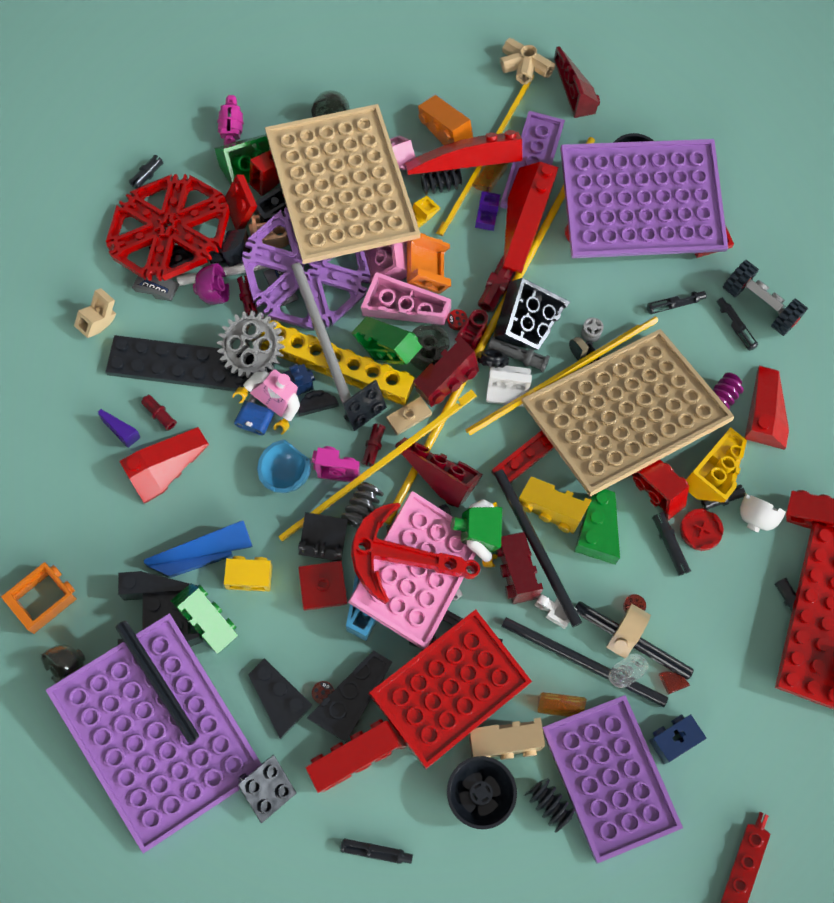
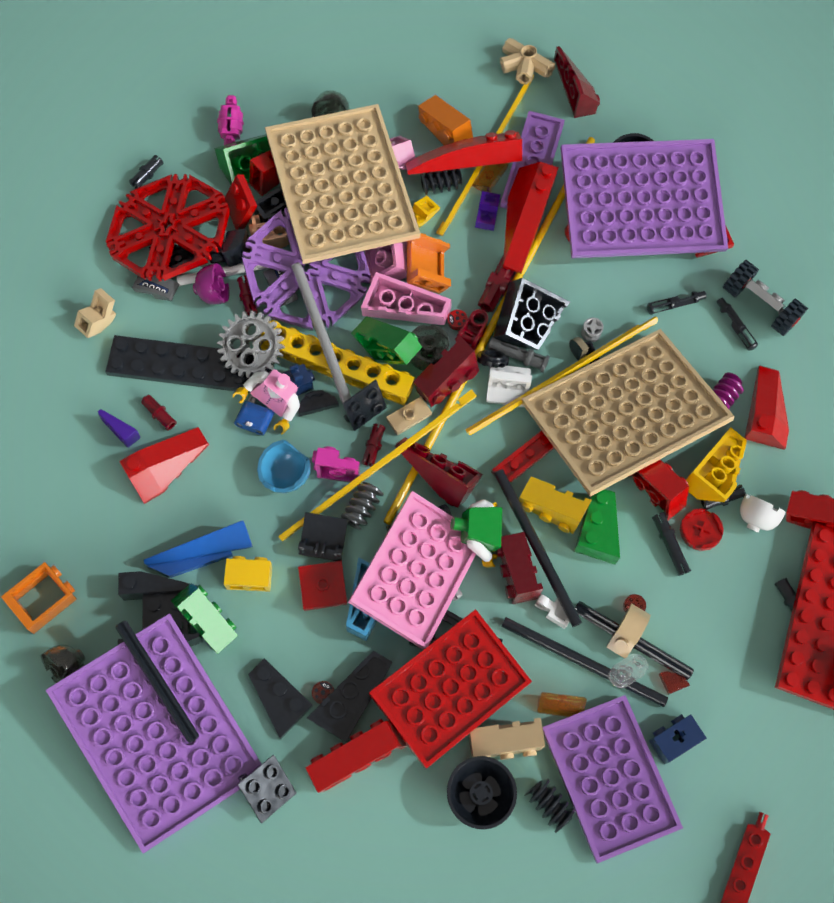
(375, 851): black piece -> none
(392, 552): red piece -> none

